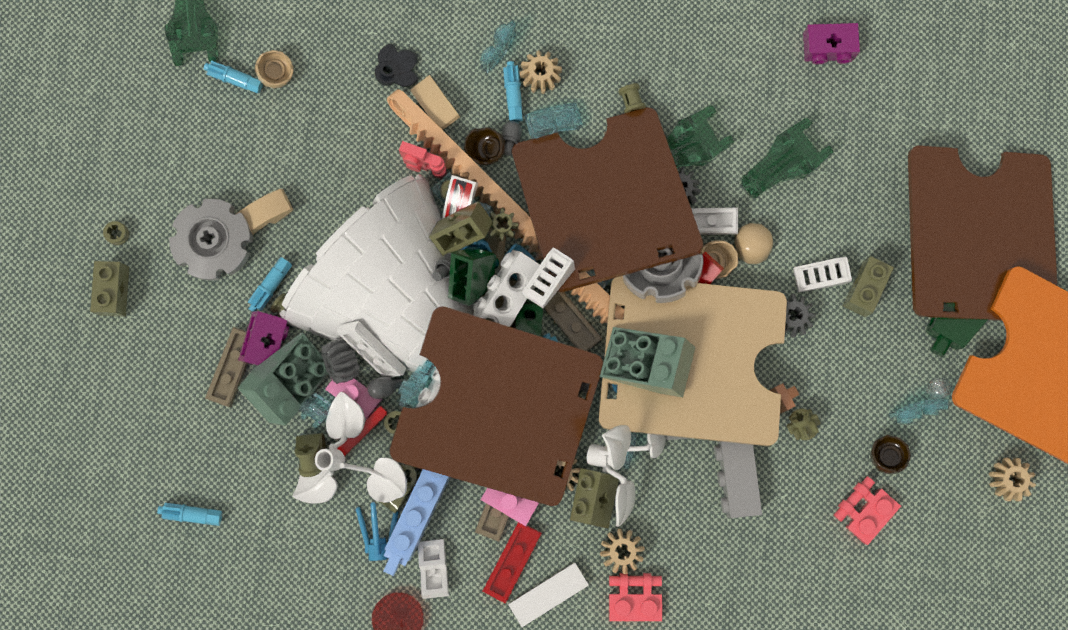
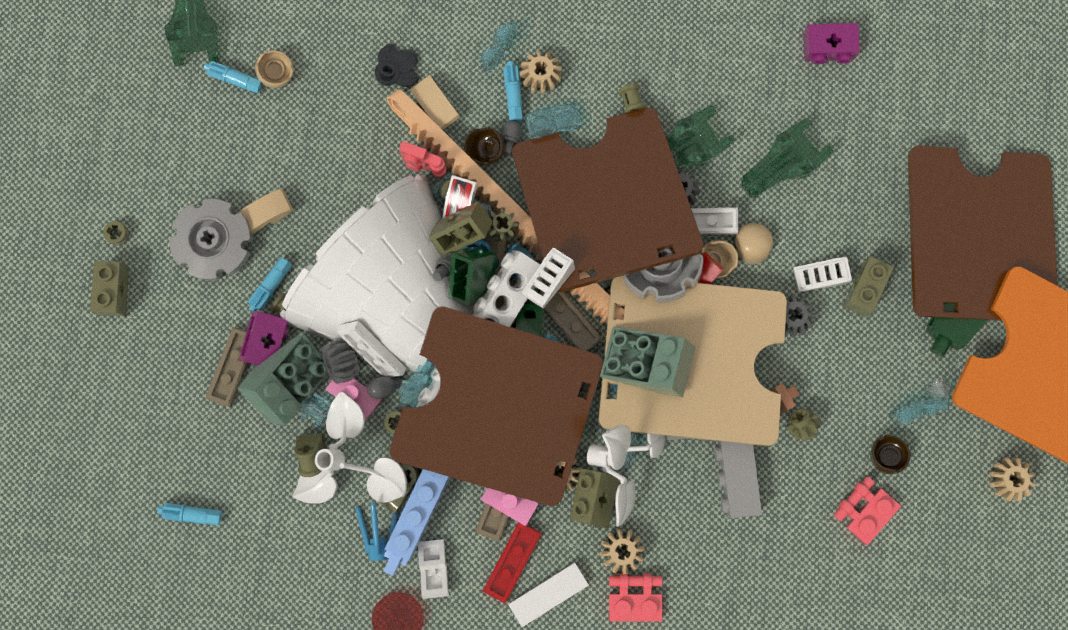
(369, 424): red tile -> none

